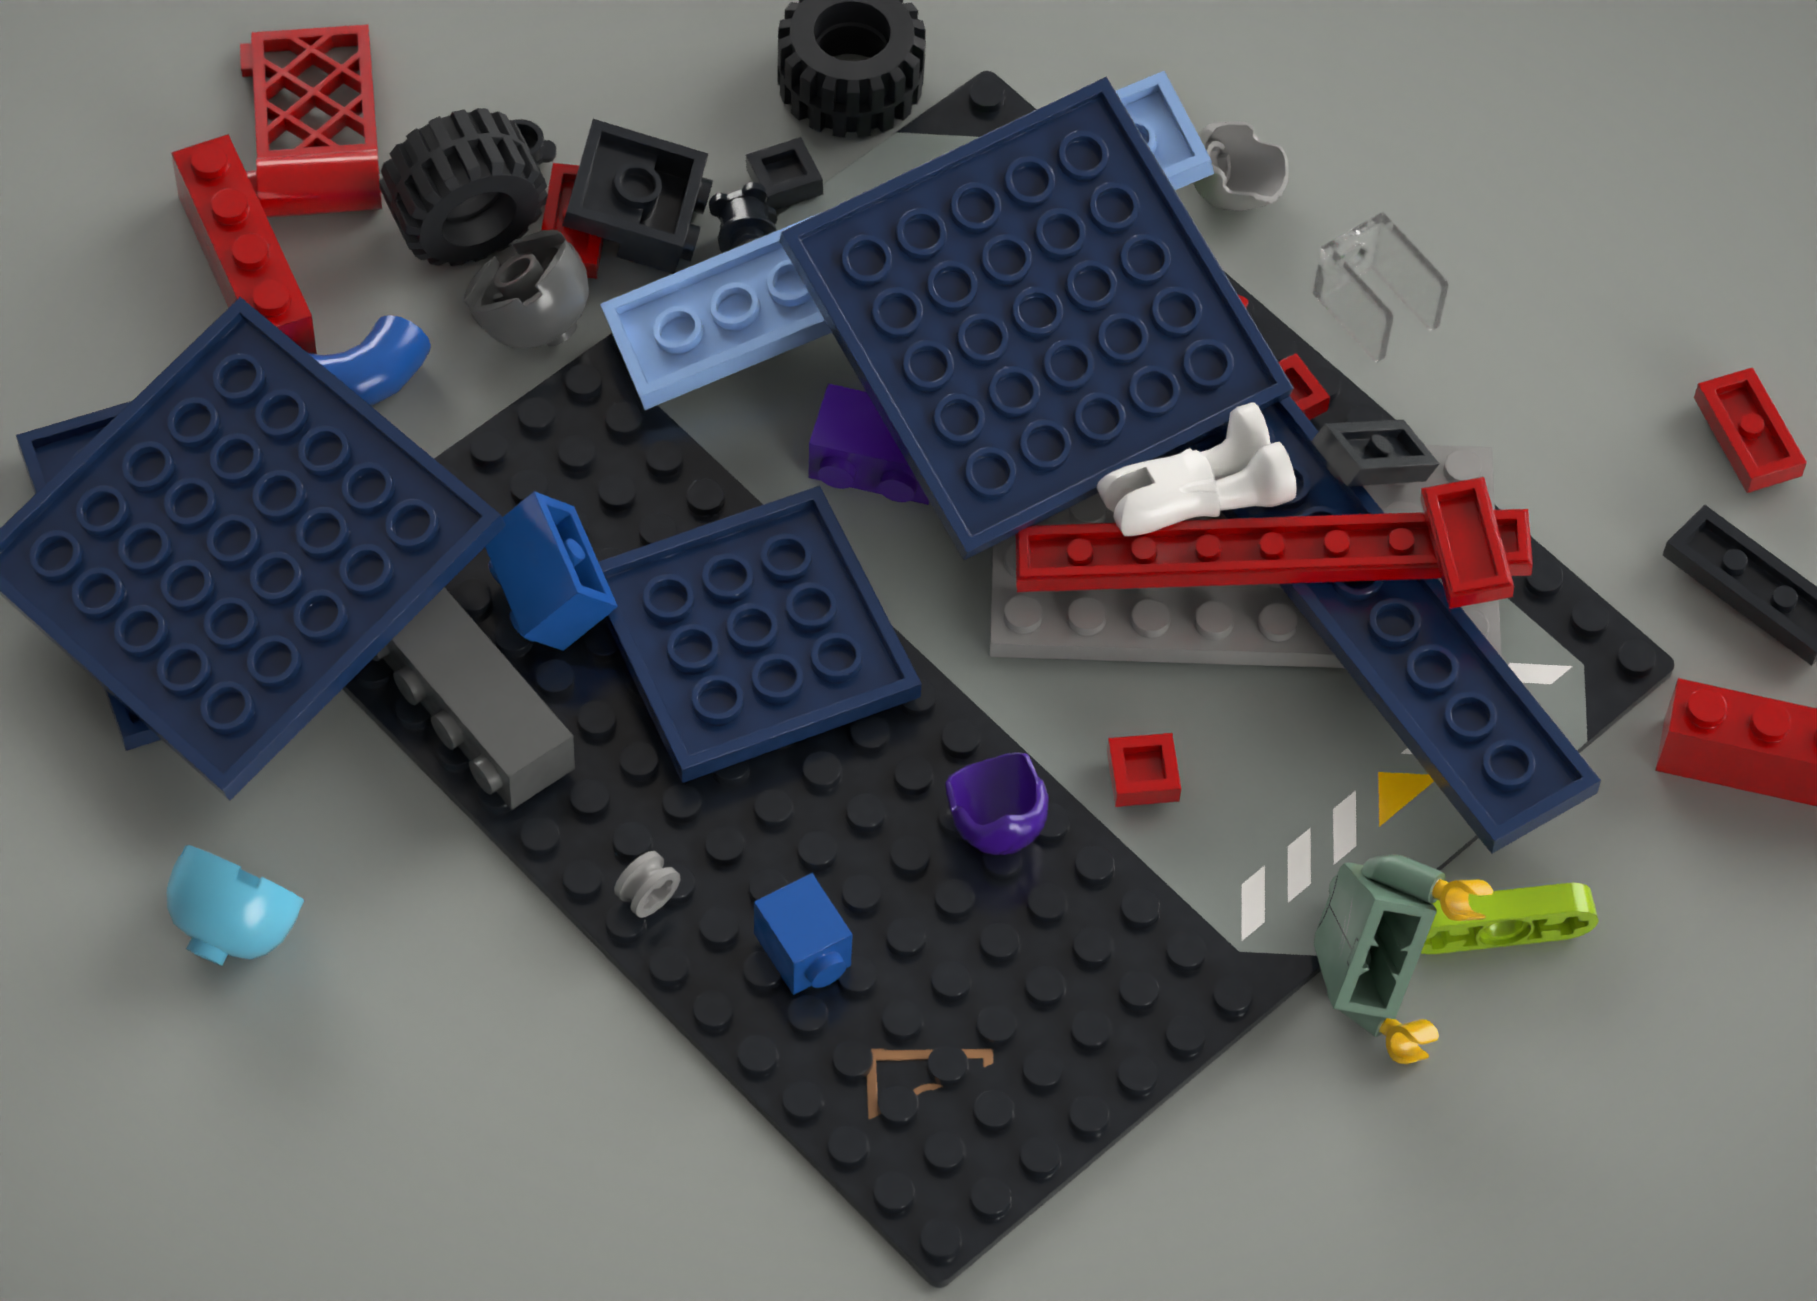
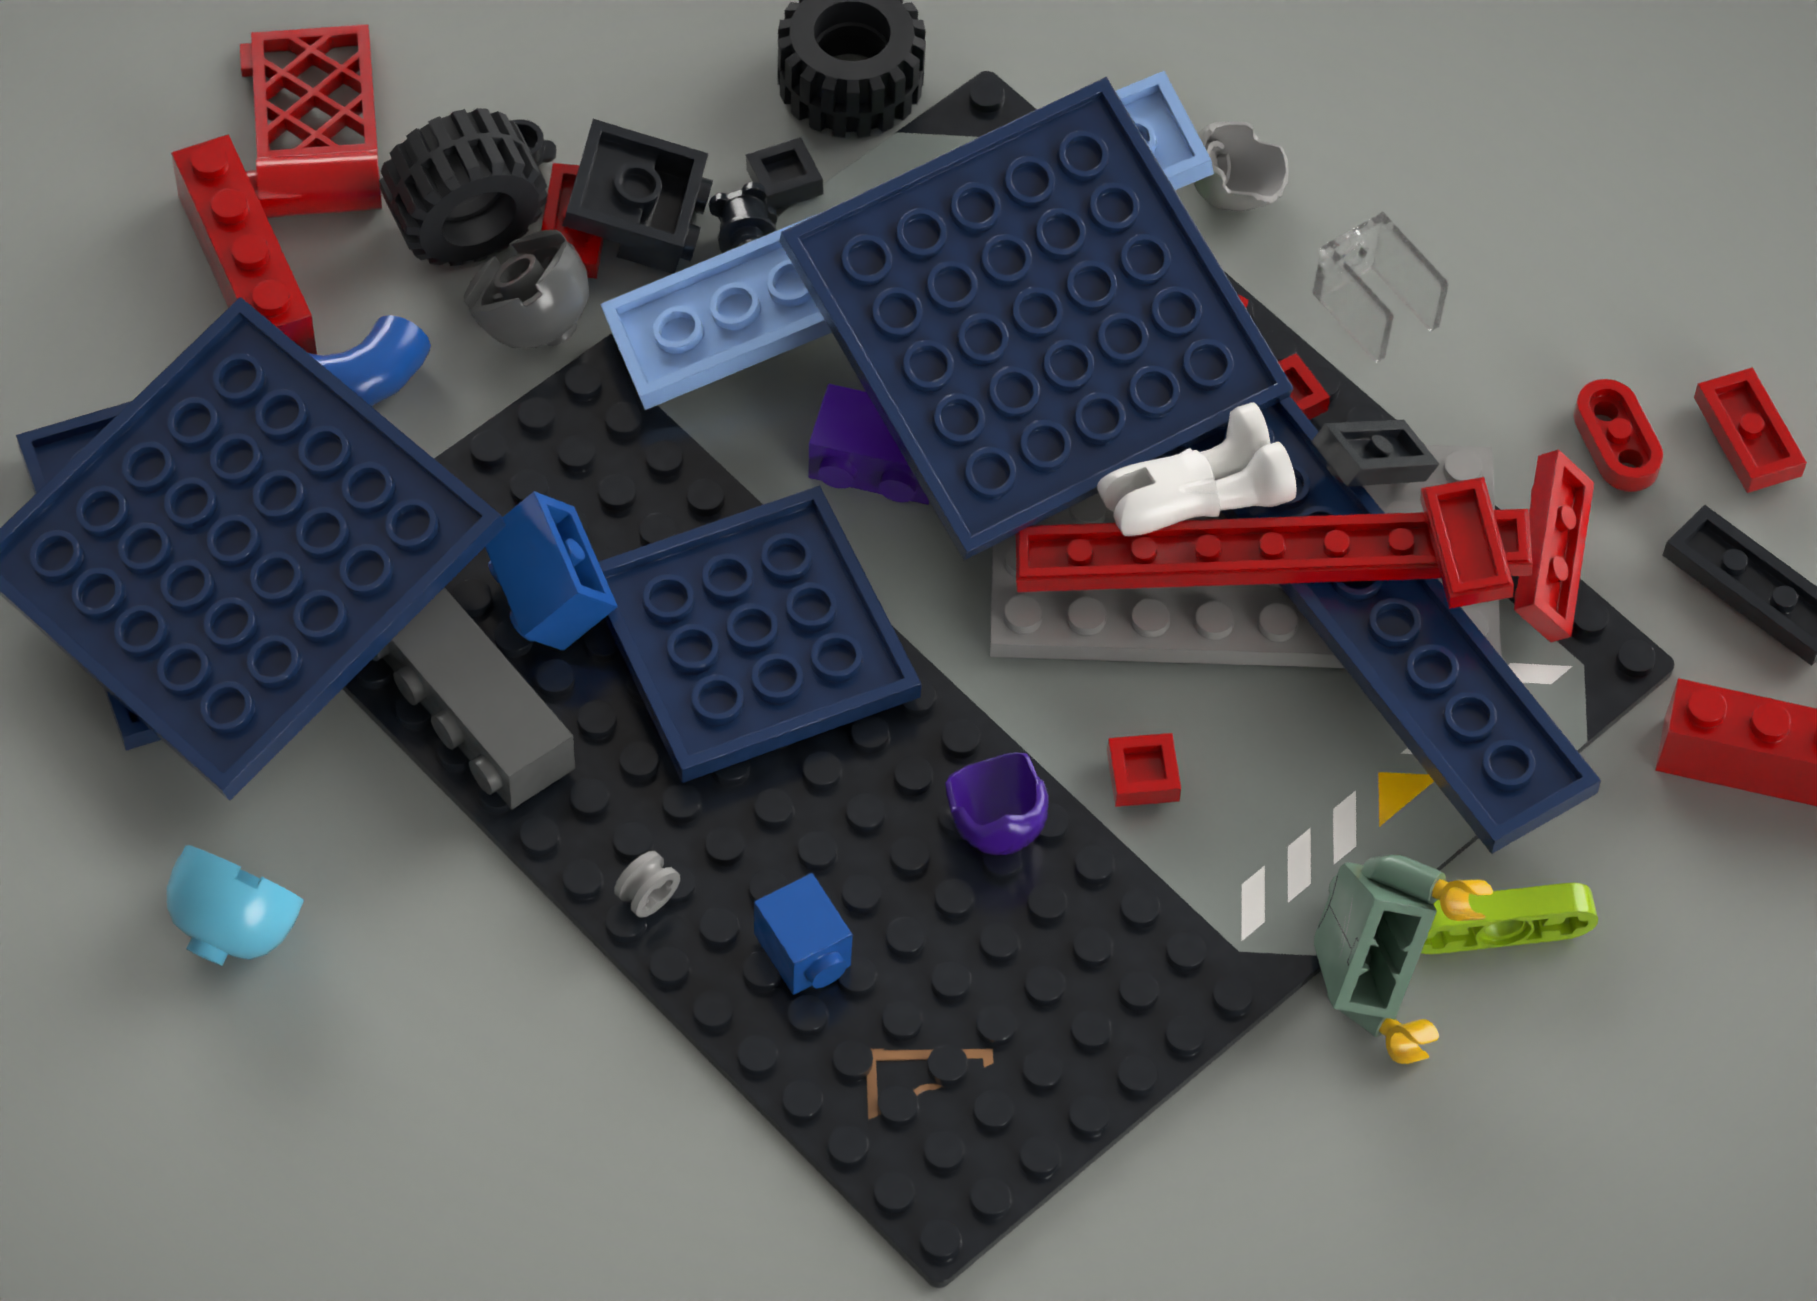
(1558, 538): none -> red plate
(1623, 439): none -> red plate

